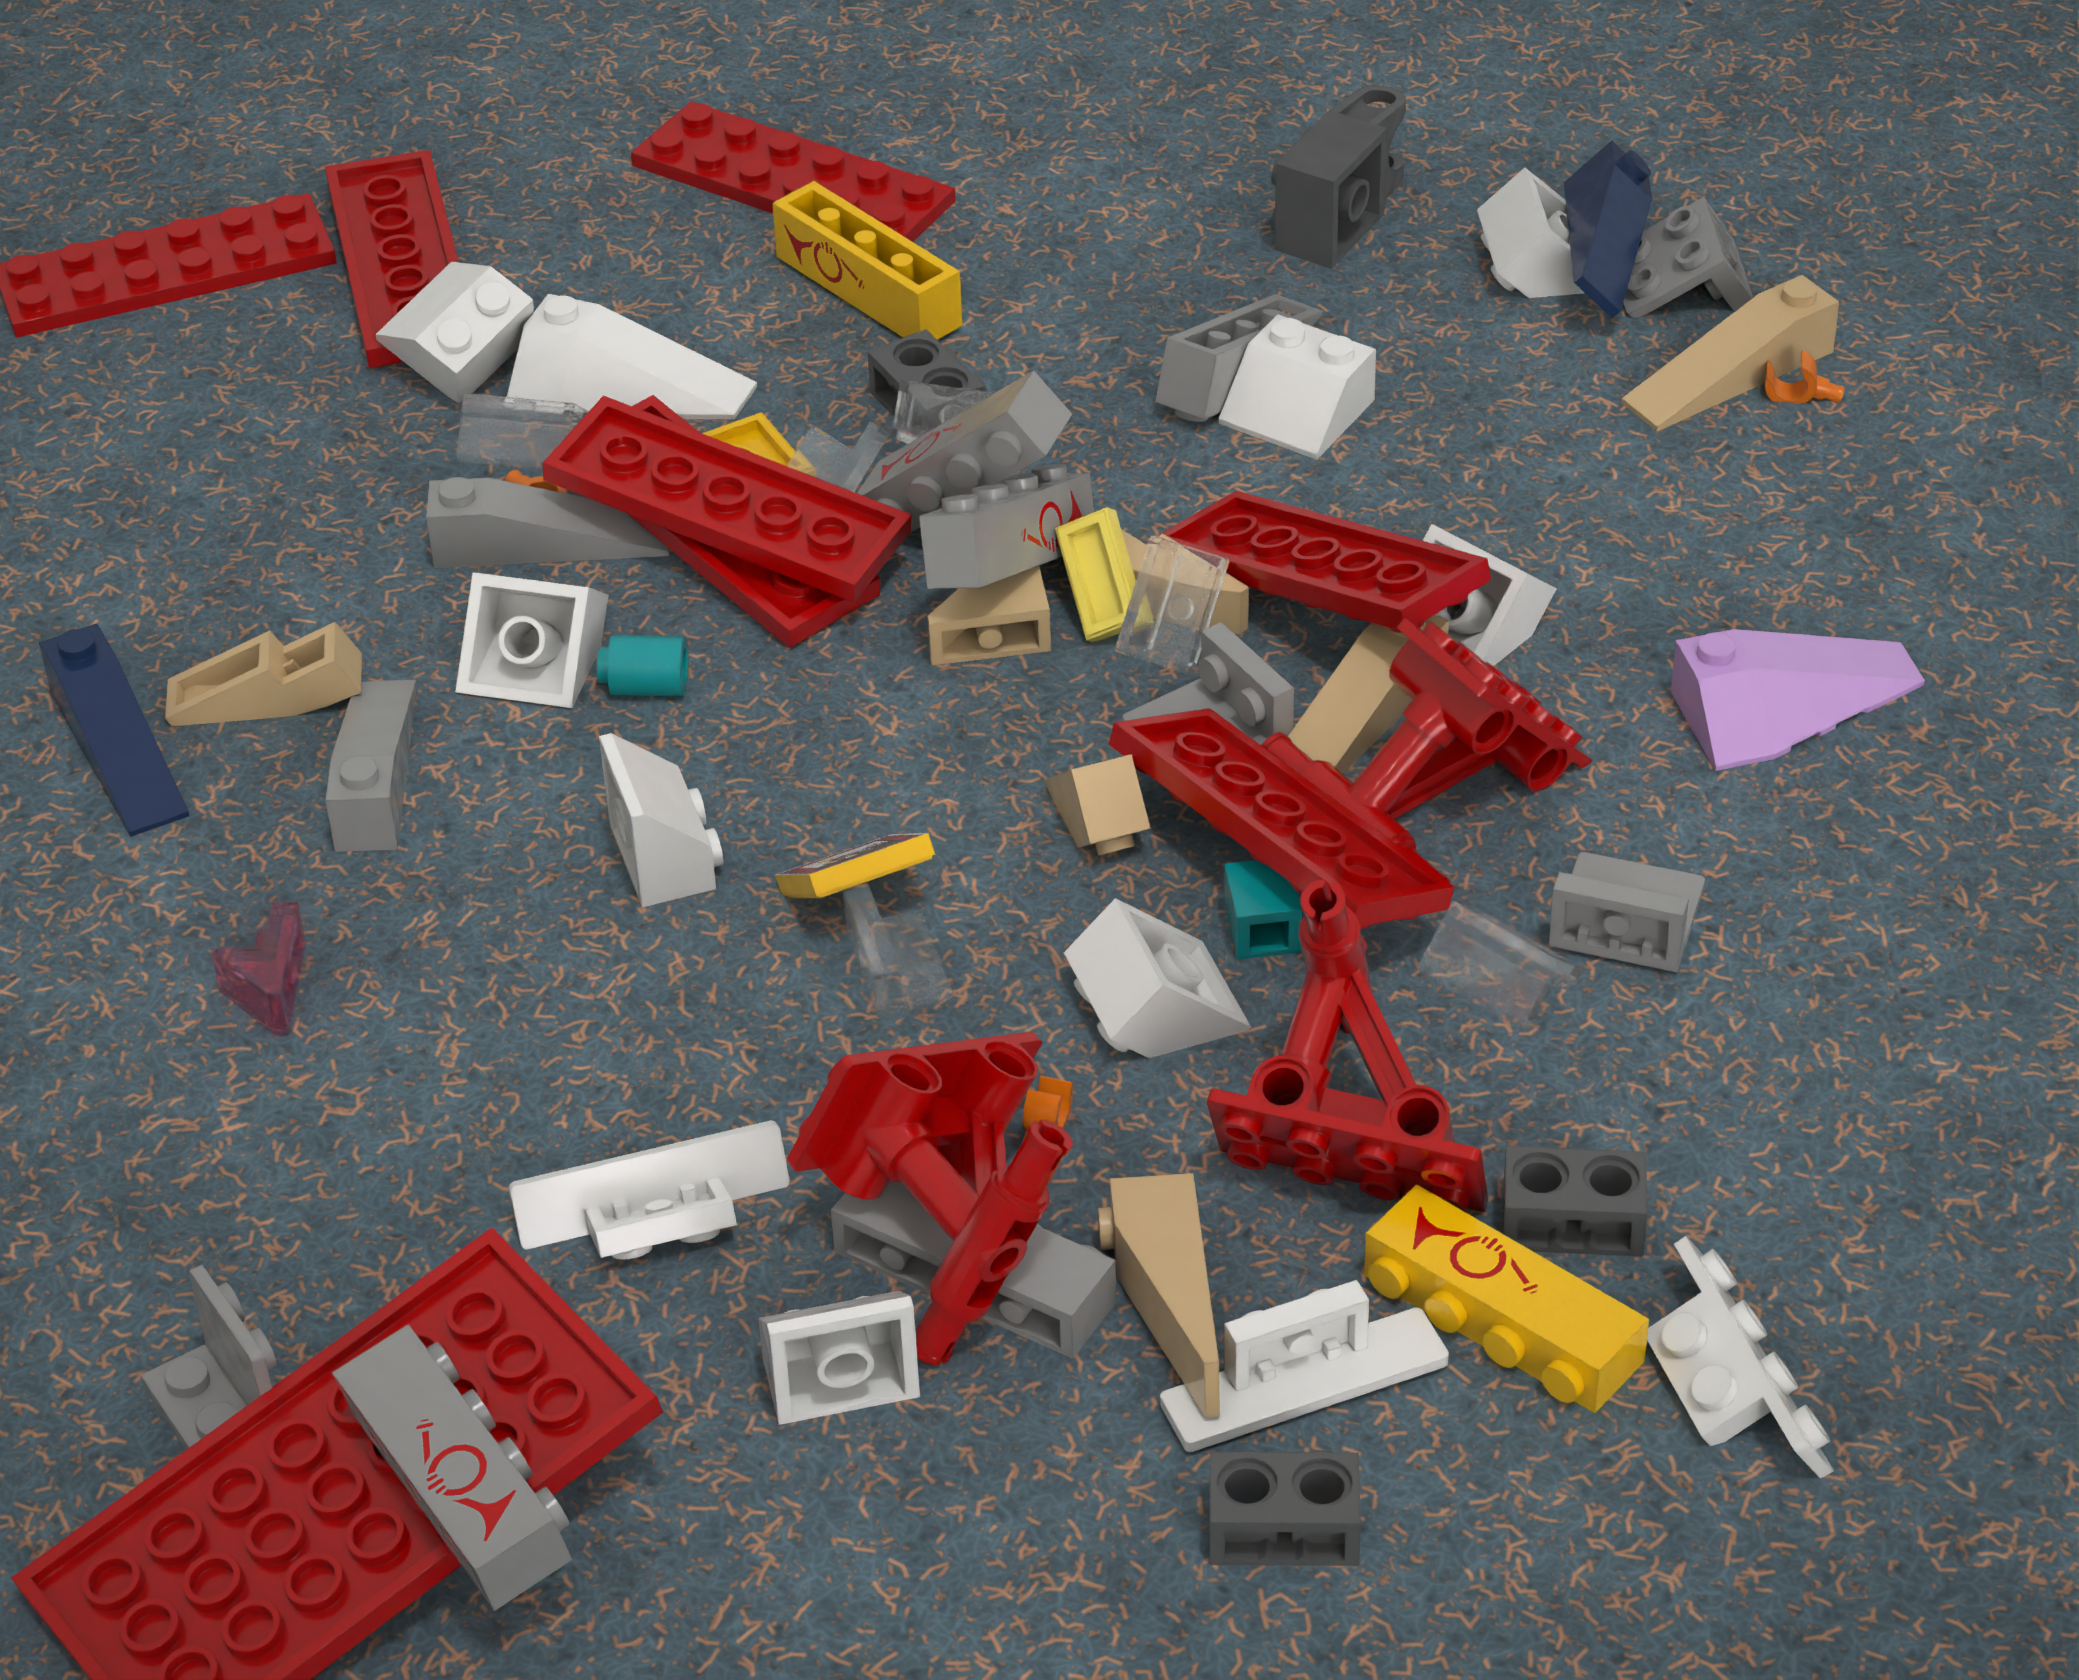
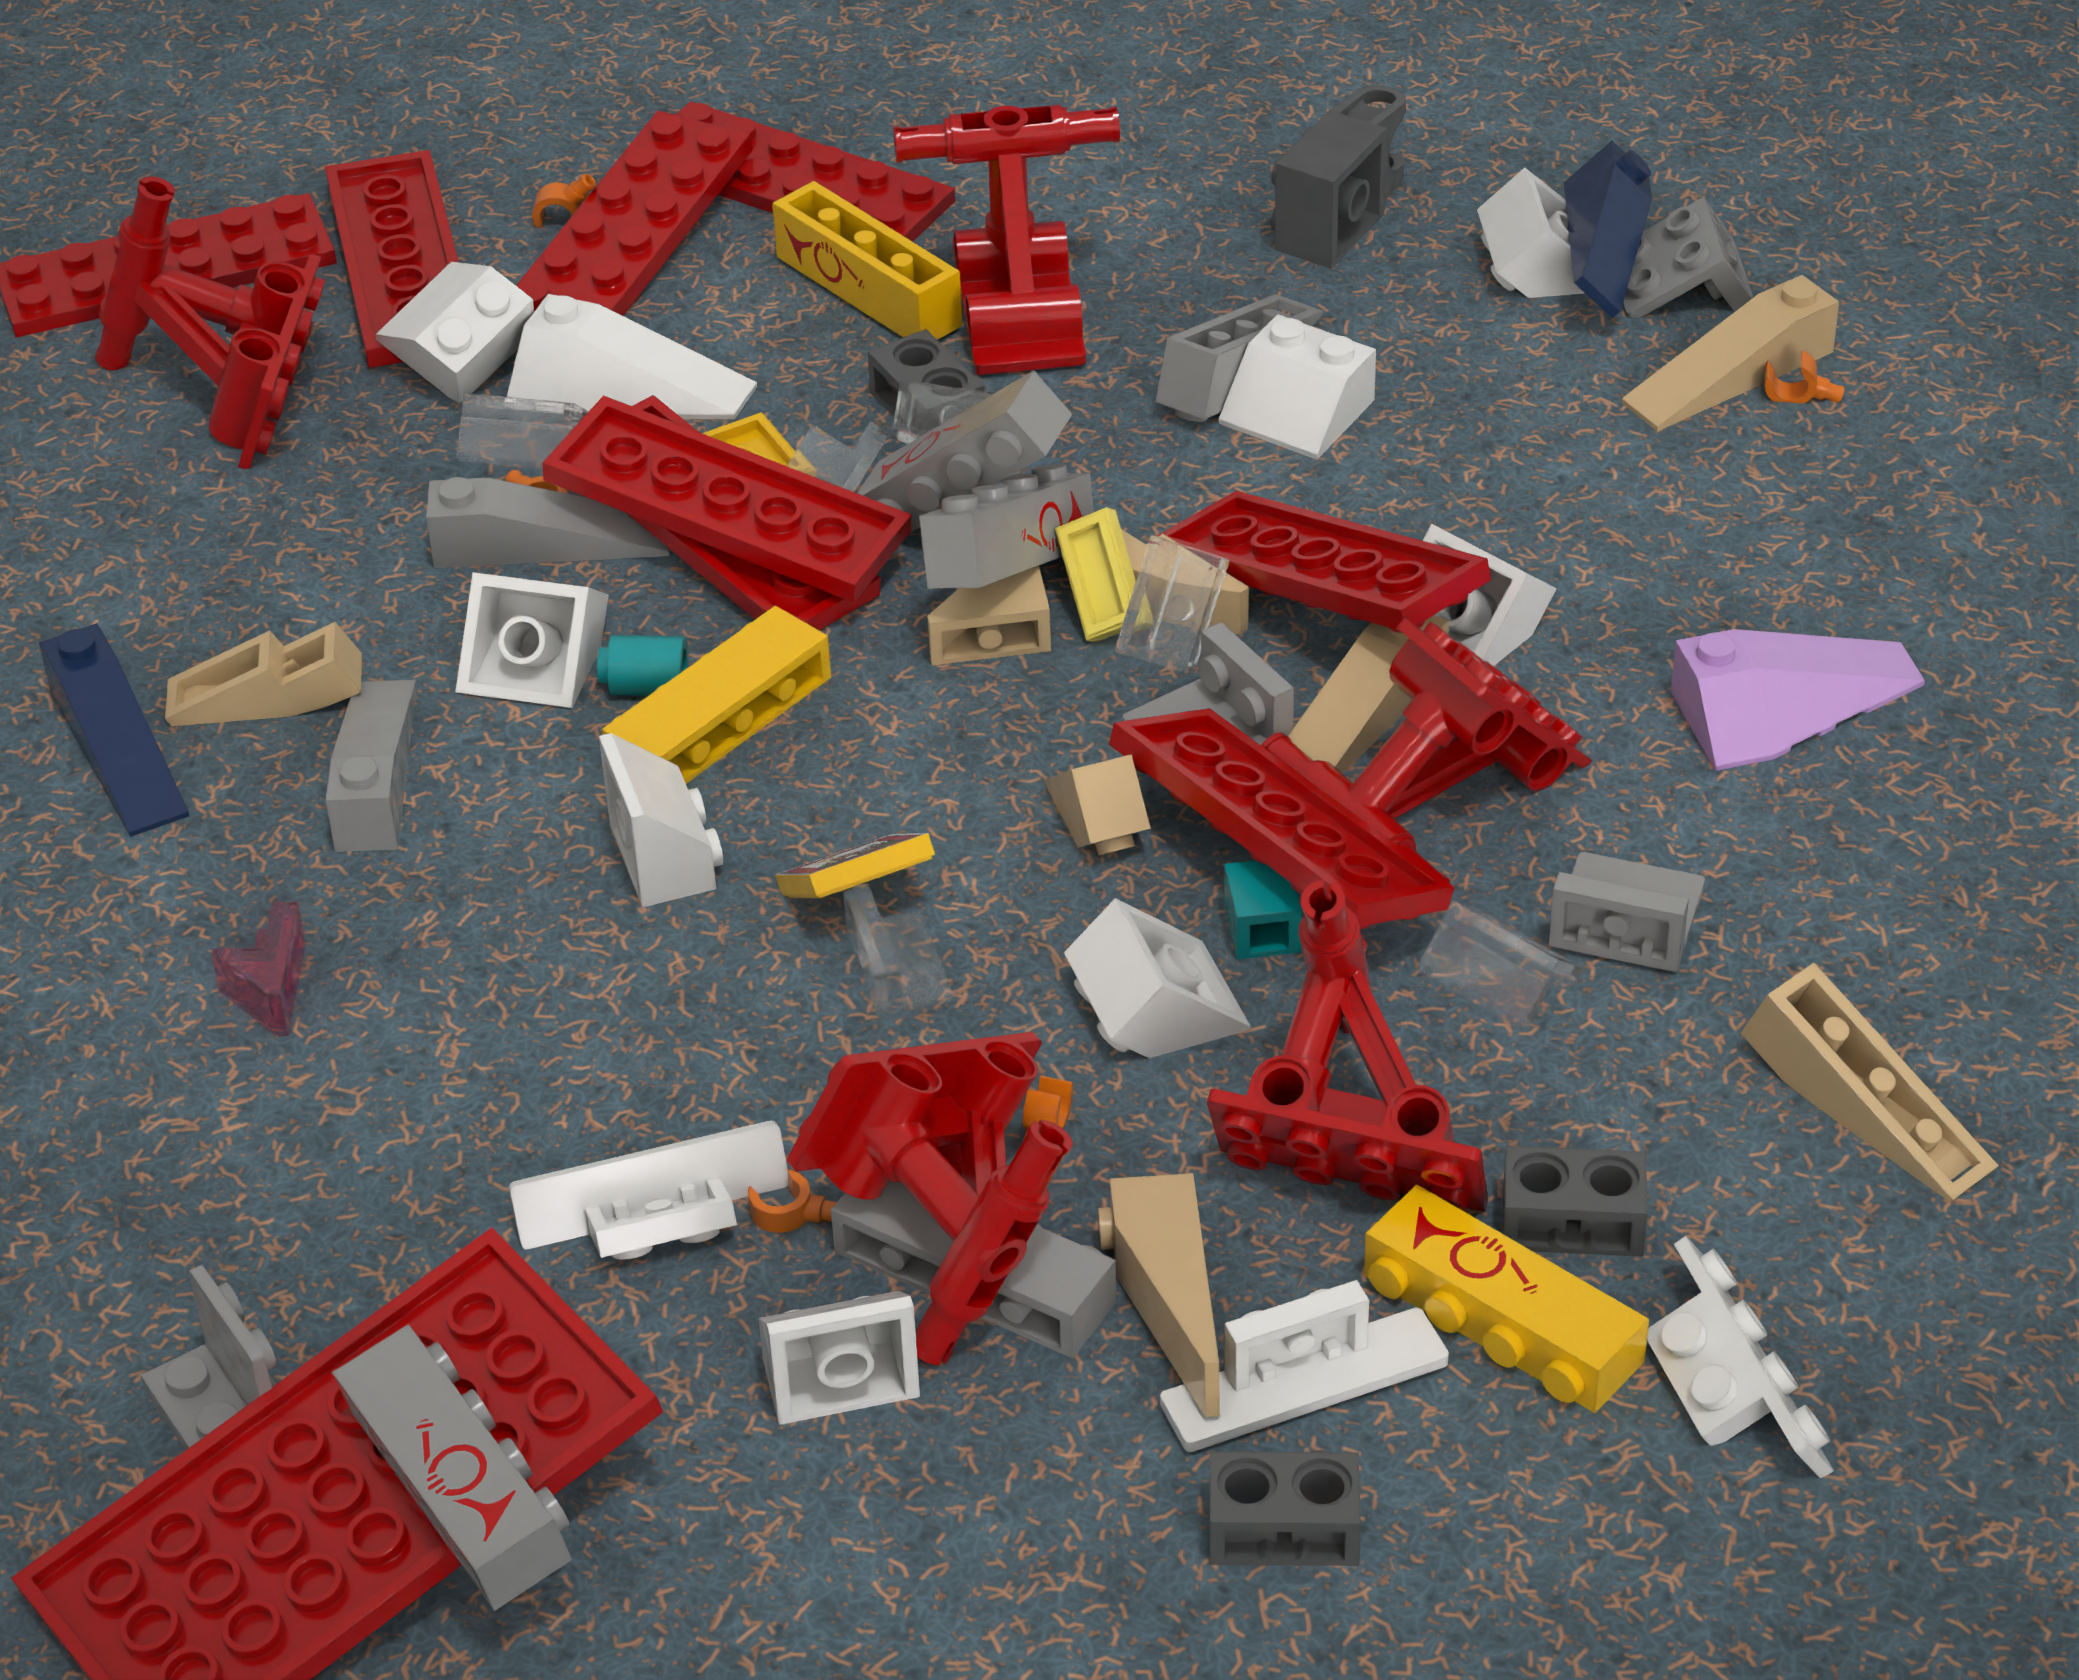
(265, 321): none -> red plate
(562, 194): none -> orange piece
(638, 213): none -> red plate
(729, 693): none -> yellow brick
(791, 1216): none -> orange piece
(1014, 270): none -> red plate
(1856, 1078): none -> tan slope

